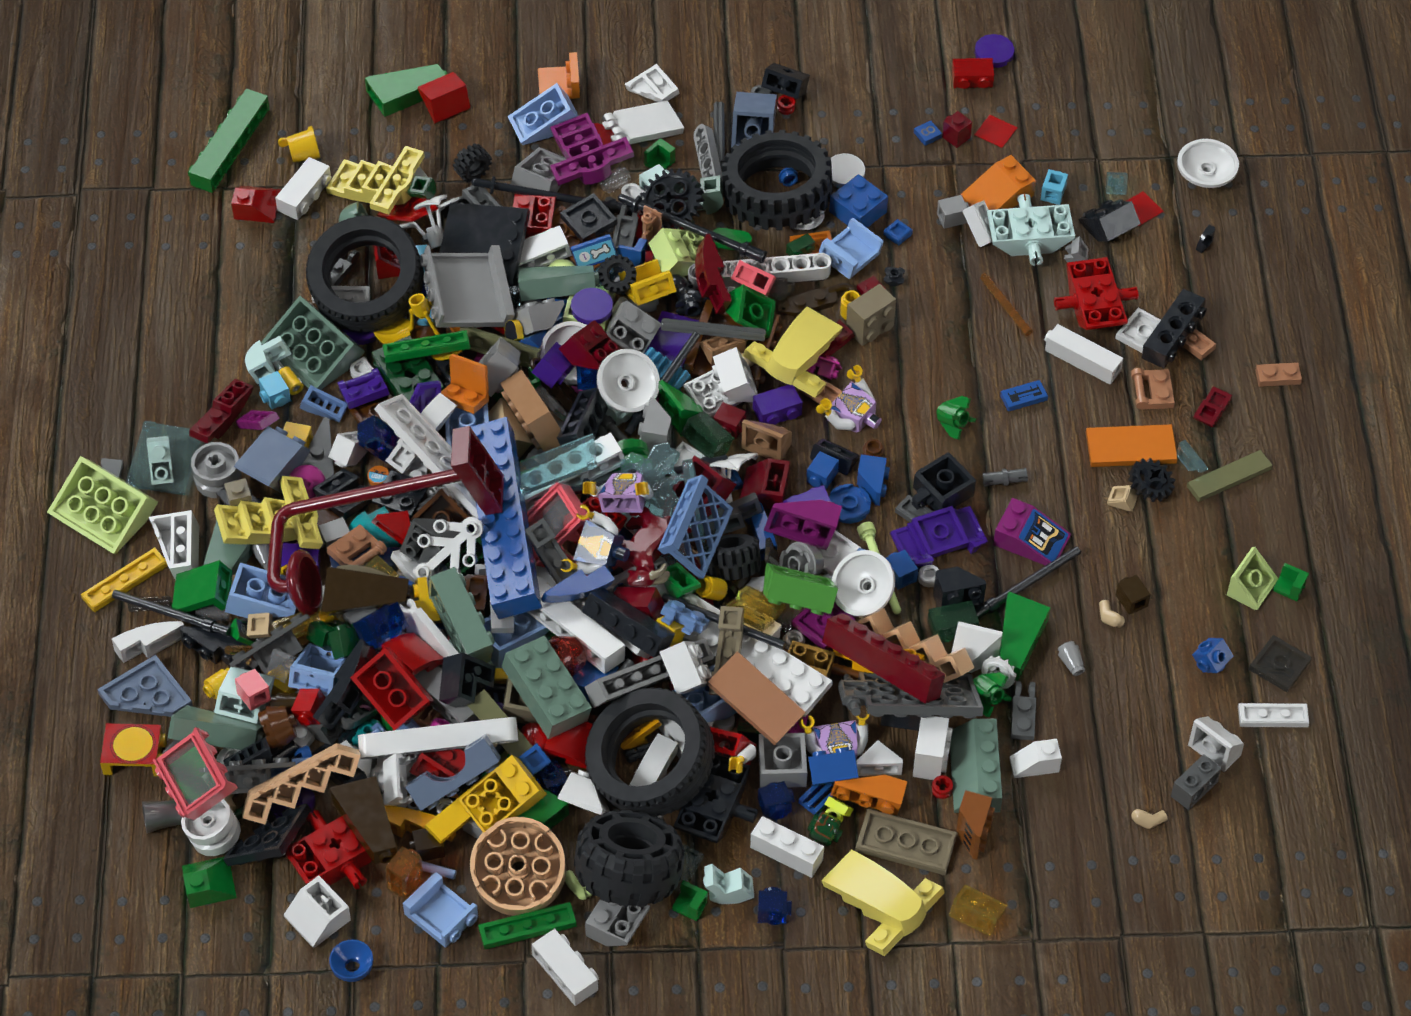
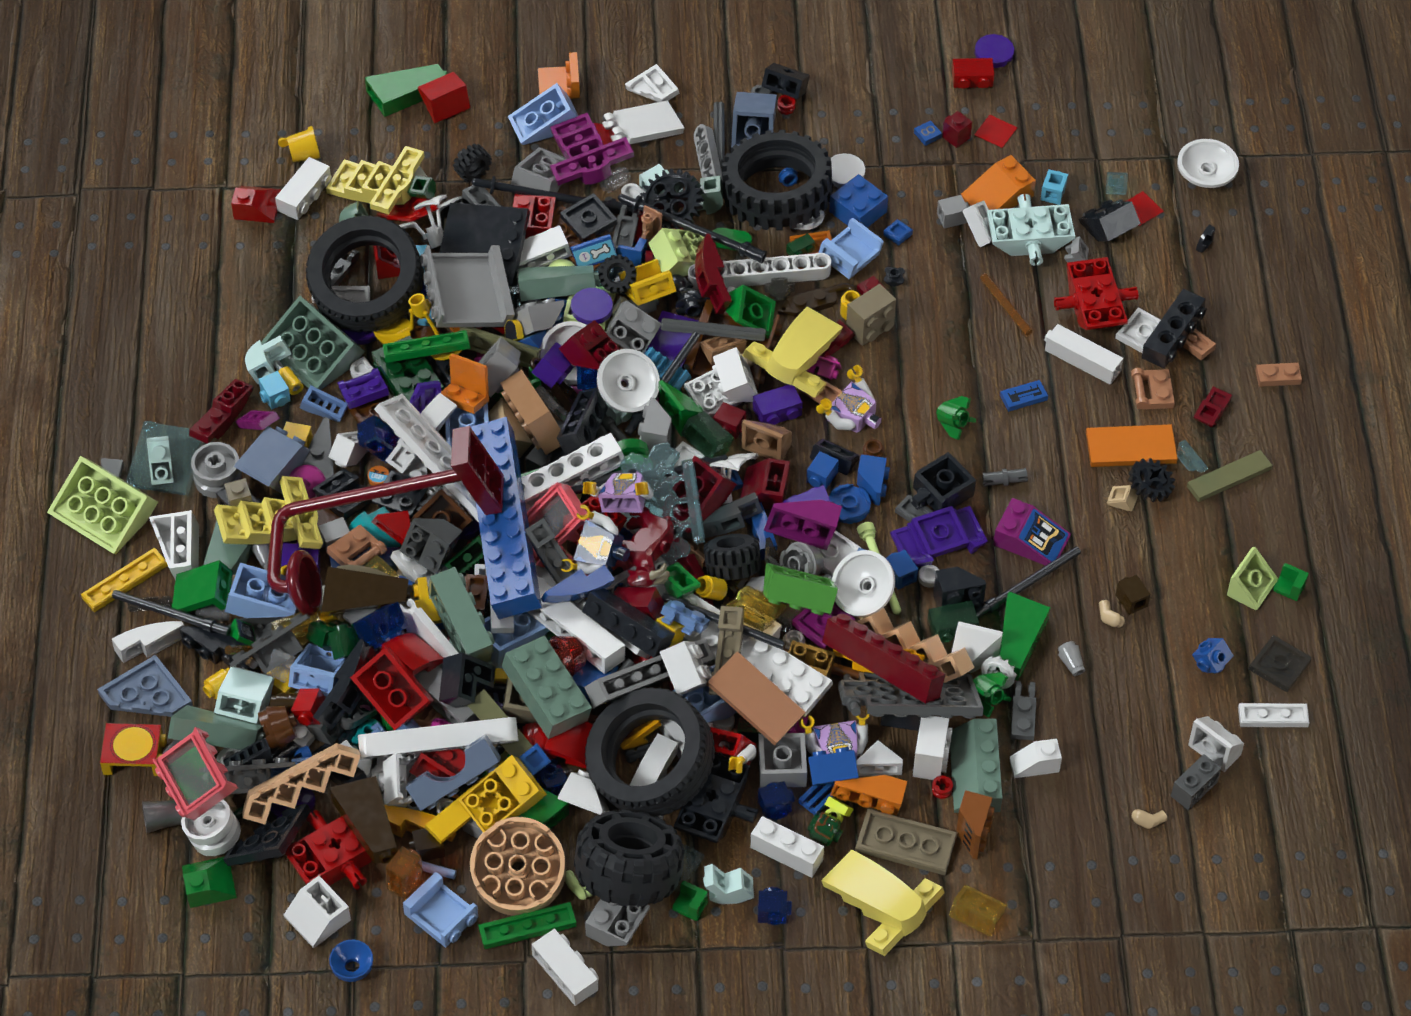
(228, 140): brick -> none
(252, 689): coral brick -> none
(259, 625): tan tile -> none
(451, 545): white plant -> none
(558, 464): clear light blue piece -> none
(659, 153): green panel -> none
(684, 516): medium blue fence -> none
(753, 278): coral brick -> none

